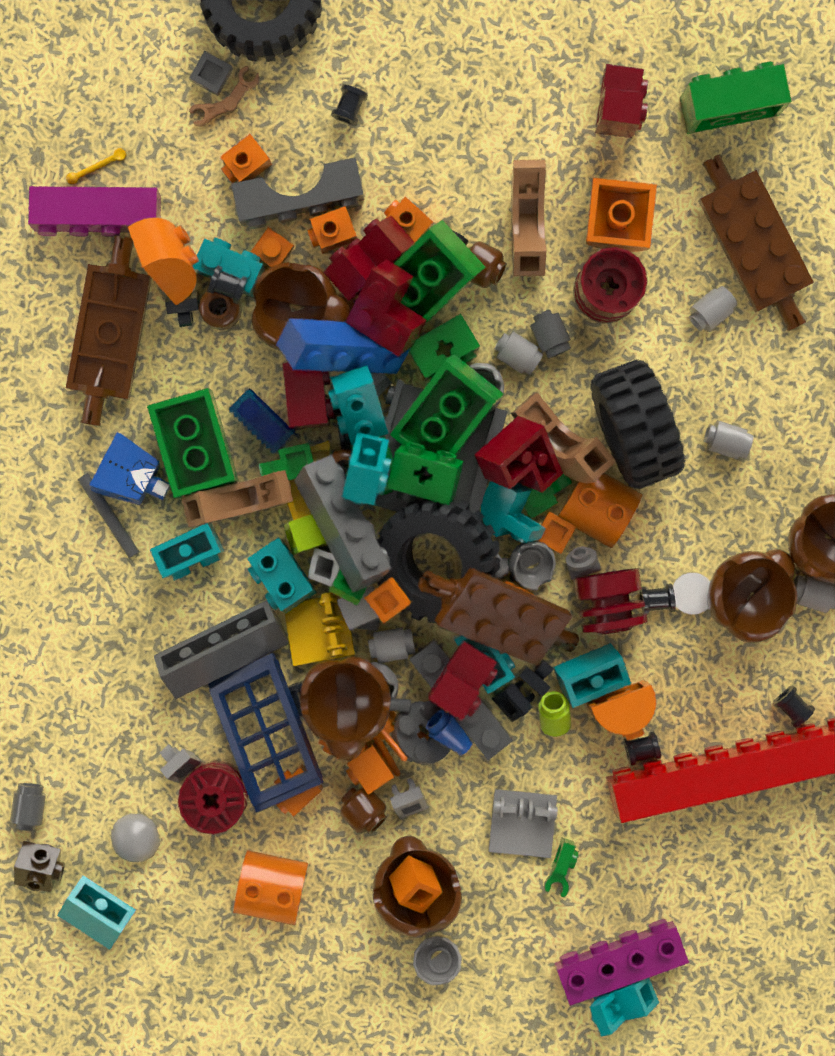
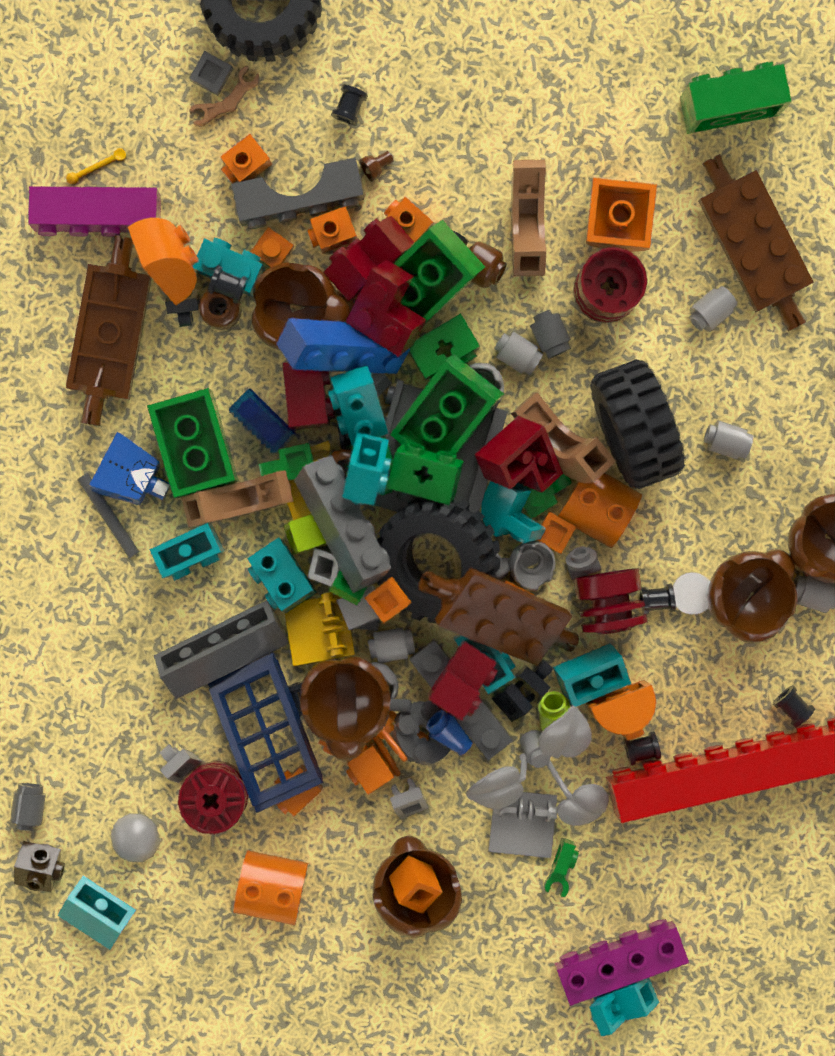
(363, 811): reddish brown head -> none
(375, 164): none -> reddish brown piece
(442, 967): light grey hair -> none
(564, 737): none -> light grey plant
(621, 101): dark red brick -> none

